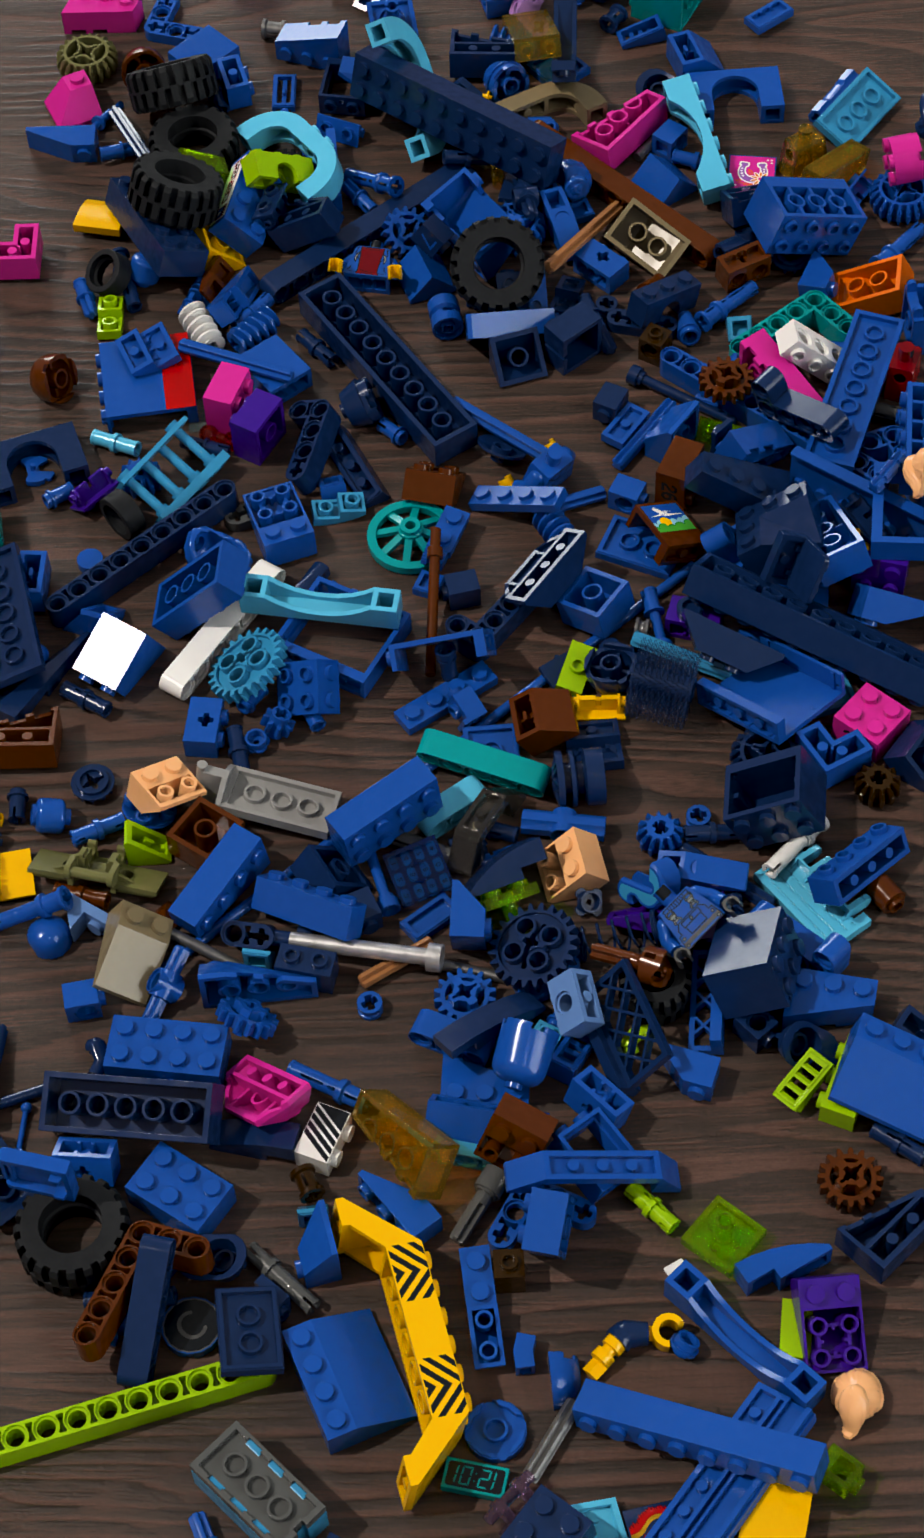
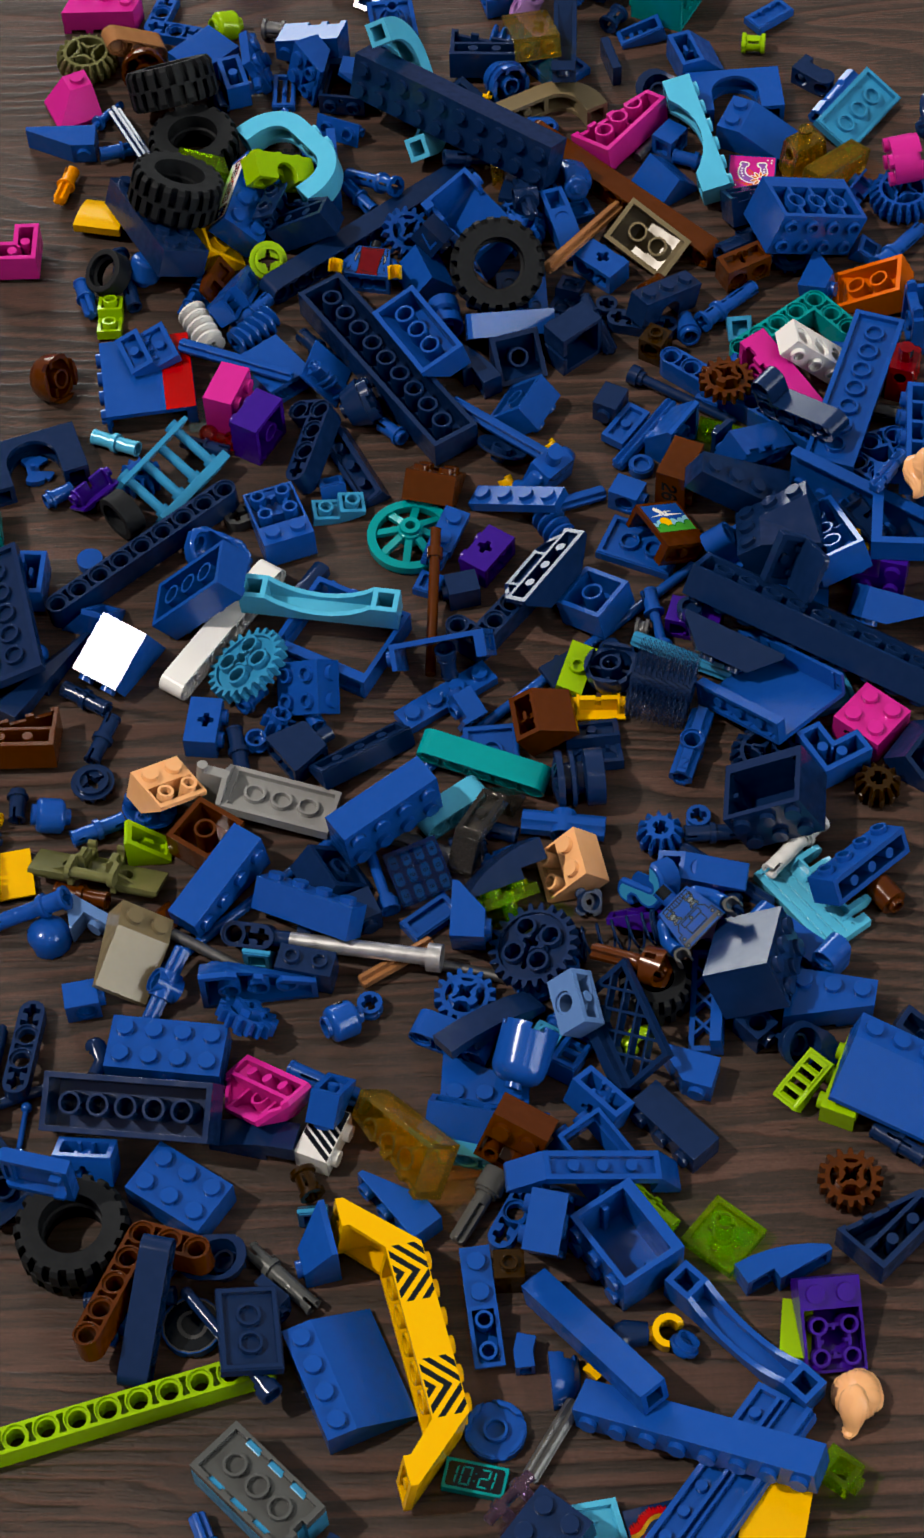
(24, 1050): none -> dark blue beam
(66, 185): none -> light orange axle
(102, 738): none -> dark blue pin
(122, 39): none -> medium nougat beam
(227, 23): none -> lime head
(256, 63): none -> blue plate
(258, 252): none -> lime gear
(266, 1388): none -> dark blue piece
(298, 748): none -> dark blue torso
(308, 66): none -> blue slope
(325, 373): none -> blue hinge
(329, 1101): none -> blue slope
(342, 1021): none -> blue head
(362, 755): none -> dark blue slope
(422, 335): none -> blue slope
(481, 374): none -> dark blue slope
(488, 554): none -> dark purple brick
(527, 404): none -> blue slope
(595, 1341): none -> blue brick
(610, 61): none -> dark blue tile
(624, 1244): none -> blue container
(641, 466): none -> blue tile
(674, 1127): none -> dark blue brick
(688, 757): none -> blue piece
(747, 40): none -> lime bush
(752, 129): none -> blue slope
(811, 77): none -> dark blue leg
(864, 249): none -> blue slope

